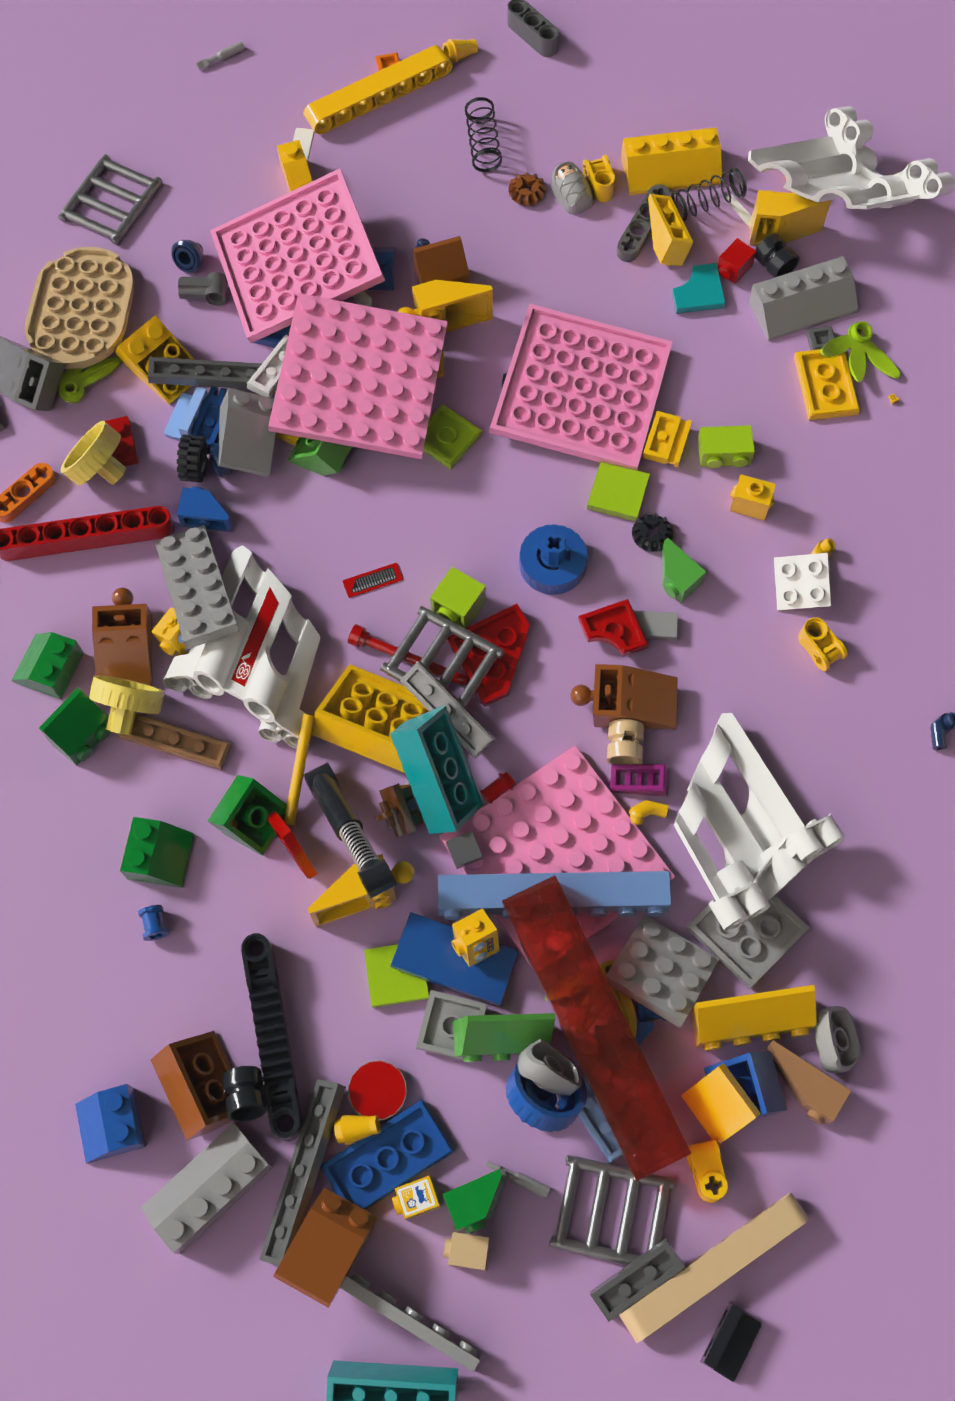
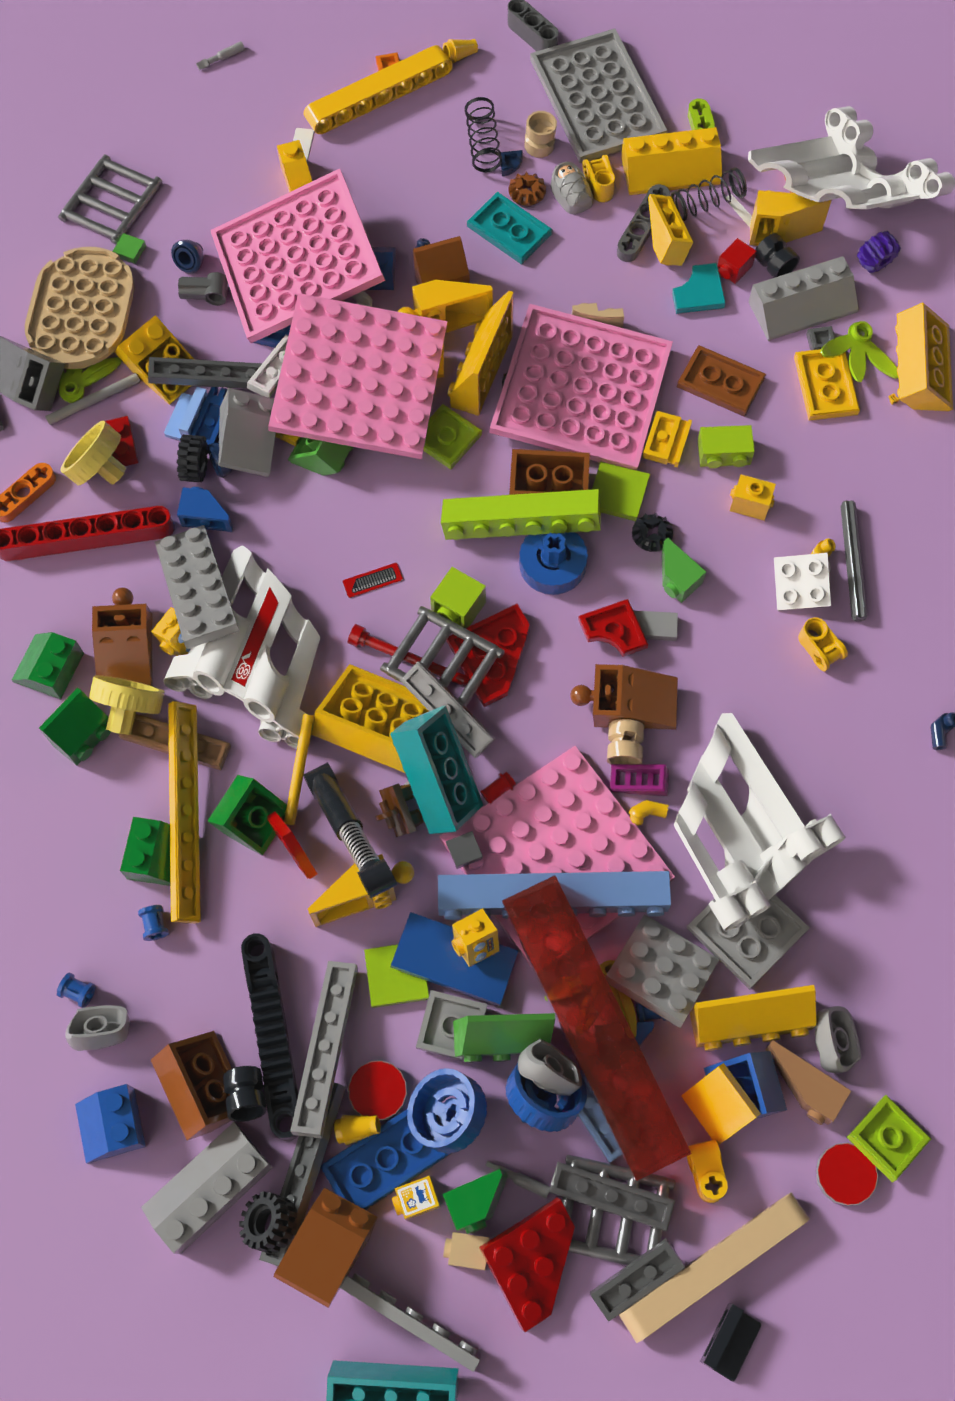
(67, 986): none -> blue bush
(92, 399): none -> light grey bar
(97, 1027): none -> light grey piece
(129, 248): none -> bright green tile
(184, 813): none -> yellow tile
(280, 1225): none -> black tyre
(324, 1050): none -> light grey plate
(460, 1116): none -> blue piece
(483, 357): none -> yellow slope
(509, 228): none -> teal tile
(511, 161): none -> dark blue tile
(521, 514): none -> lime brick
(531, 1261): none -> red plate
(540, 134): none -> tan wheel
(548, 471): none -> dark orange brick
(596, 94): none -> light grey plate
(608, 316): none -> tan slope
(612, 1196): none -> flat silver tile
(695, 119): none -> lime beam
(721, 380): none -> dark orange tile
(846, 1175): none -> red tile
(853, 561): none -> dark grey axle
(878, 251): none -> dark purple gear
(889, 1138): none -> lime tile
(924, 359): none -> yellow slope

